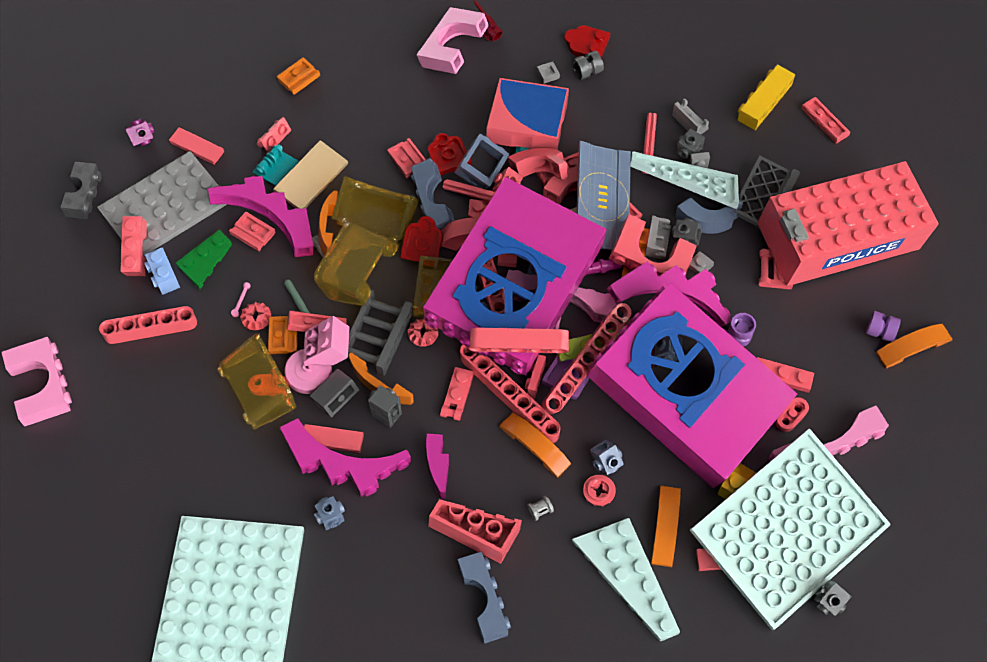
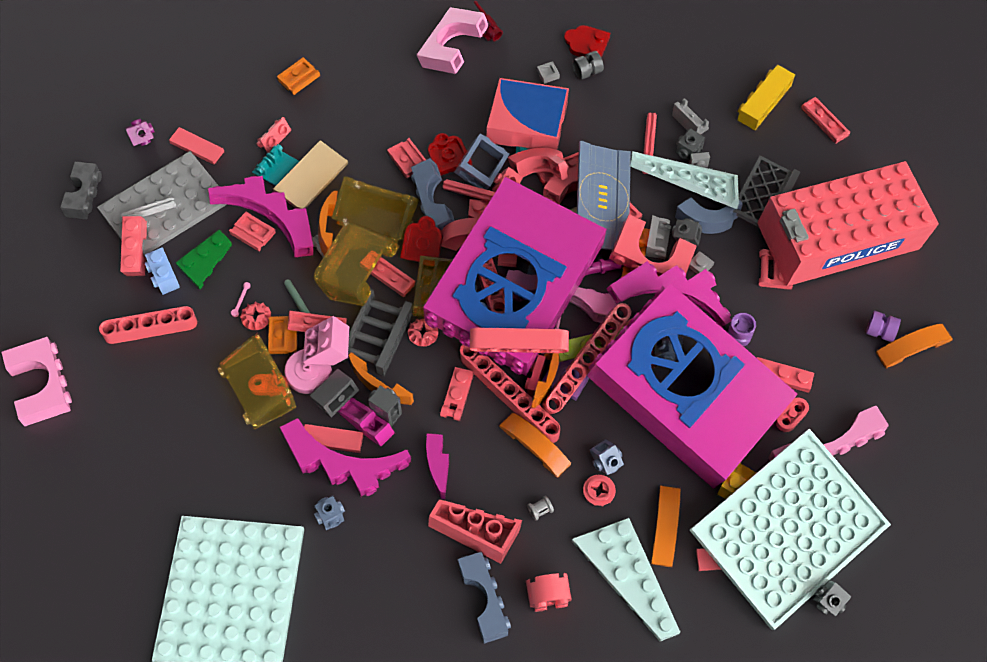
(151, 208): none -> axle
(366, 421): none -> dark pink slope
(392, 277): none -> coral plate
(543, 388): none -> orange slope
(548, 591): none -> coral brick

